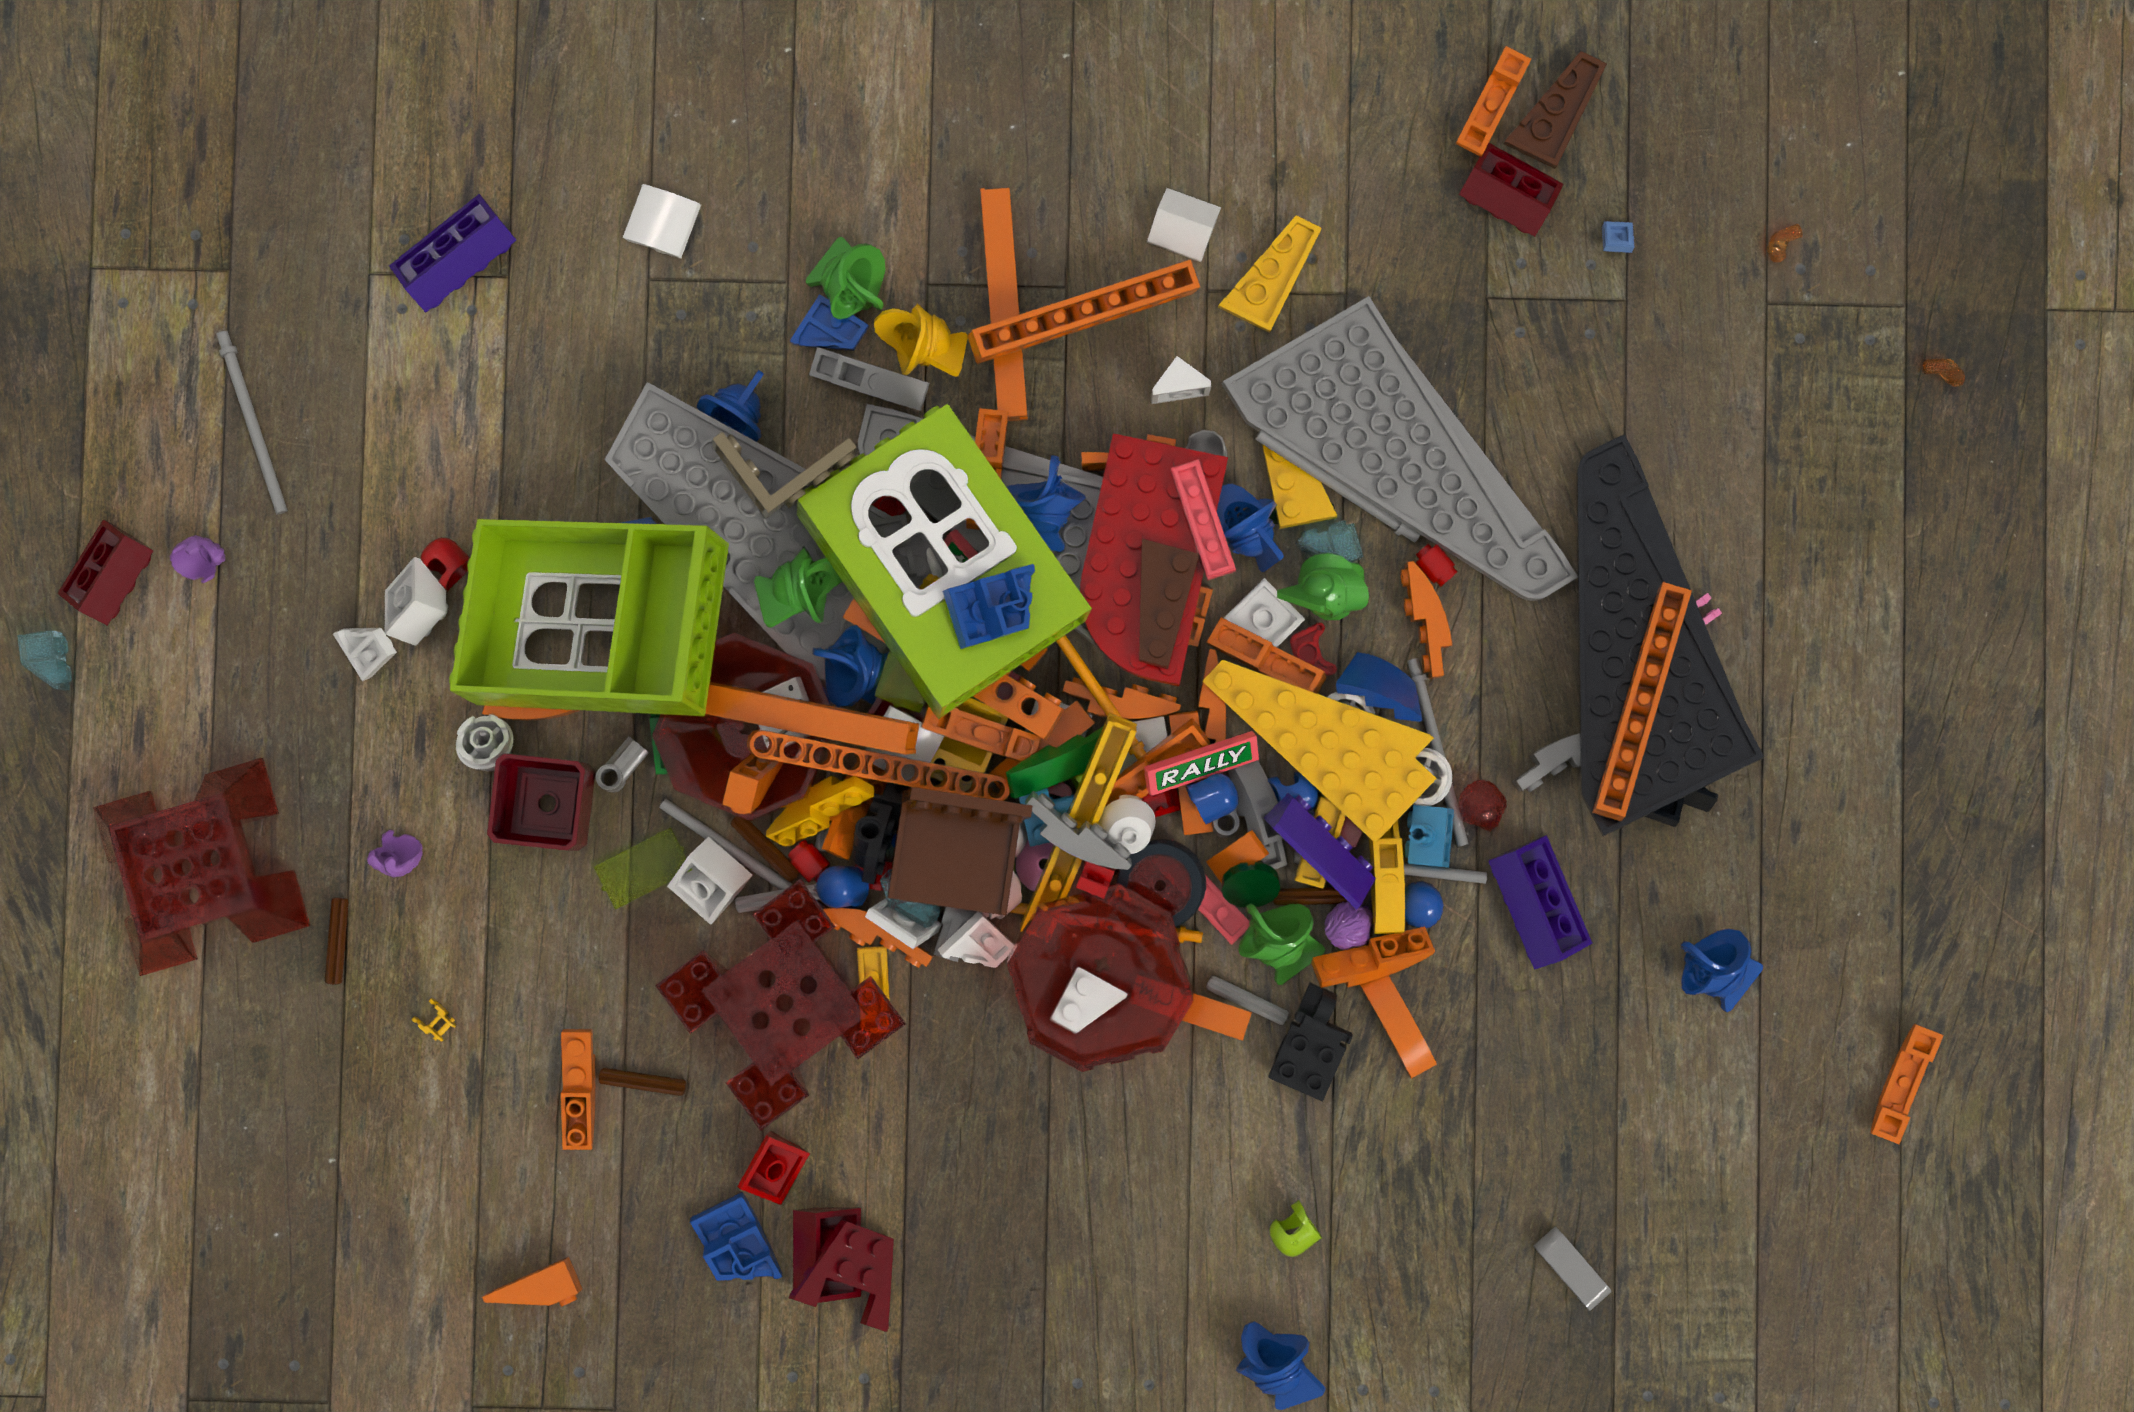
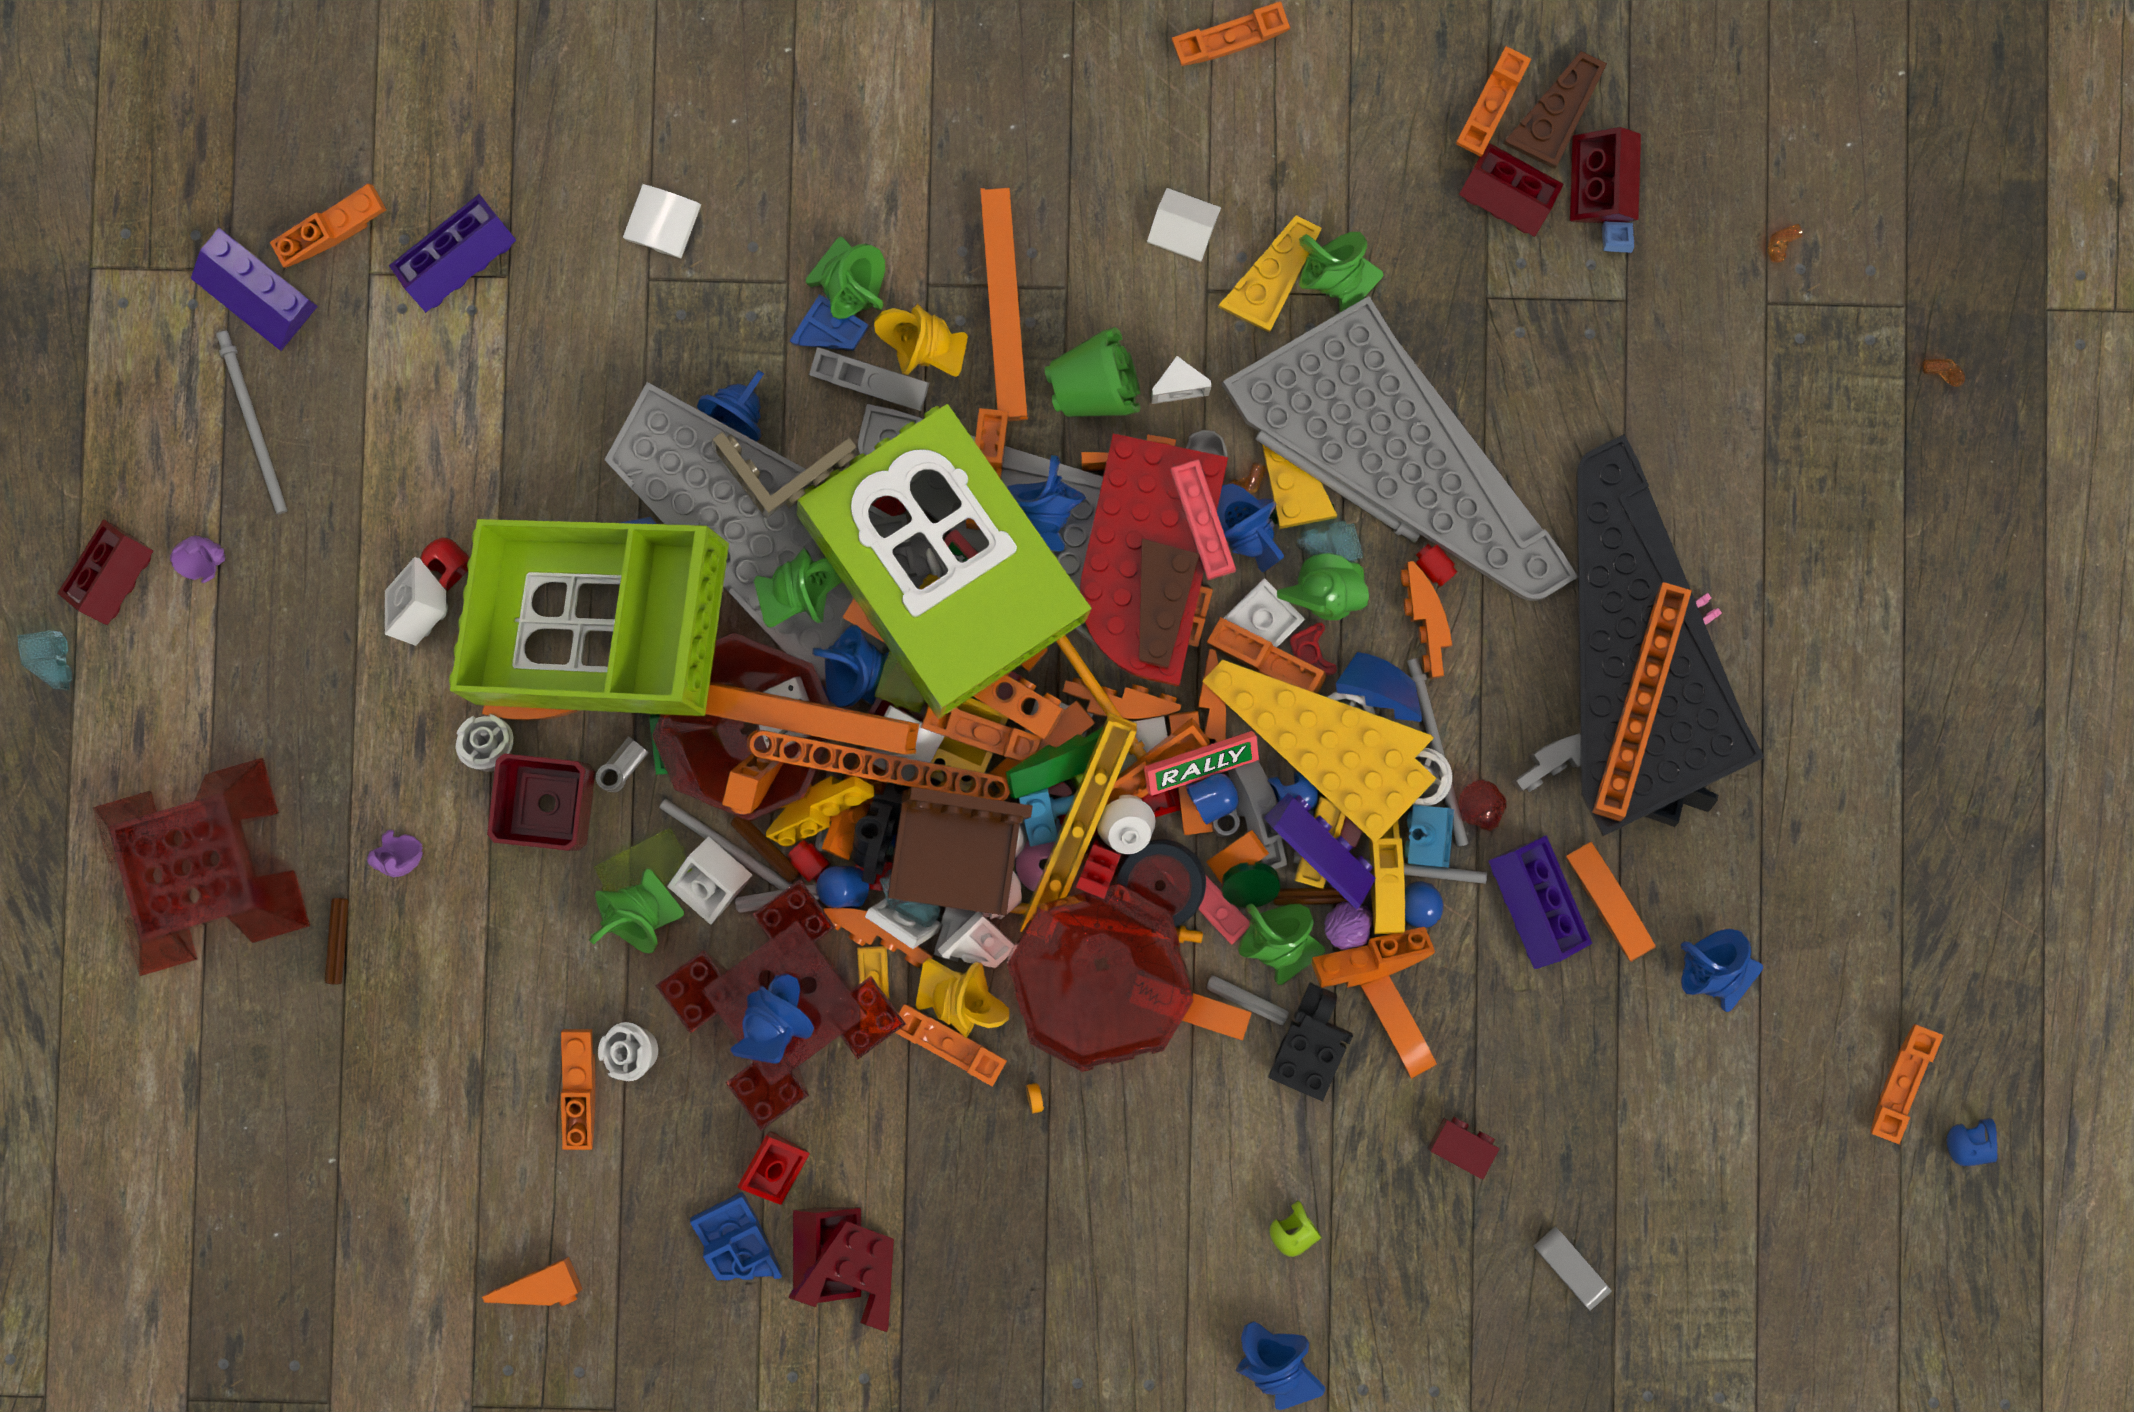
(251, 289): none -> dark purple slope
(328, 228): none -> orange slope
(366, 649): white wing -> none
(442, 1013): yellow piece -> none
(628, 1051): none -> white cone
(637, 912): none -> bright green helmet
(642, 1081): reddish brown axle -> none
(772, 1021): none -> blue helmet
(950, 1045): none -> orange slope
(960, 997): none -> yellow helmet
(990, 606): blue slope -> none
(1034, 1098): none -> light orange tile
(1083, 311): orange brick -> none
(1084, 1001): white wing -> none
(1085, 843): light grey slope -> none
(1095, 378): none -> bright green cone
(1231, 36): none -> orange slope
(1253, 480): none -> clear orange arm
(1339, 268): none -> bright green helmet
(1464, 1148): none -> dark red brick
(1605, 176): none -> dark red slope
(1610, 901): none -> orange slope
(1969, 1146): none -> blue helmet

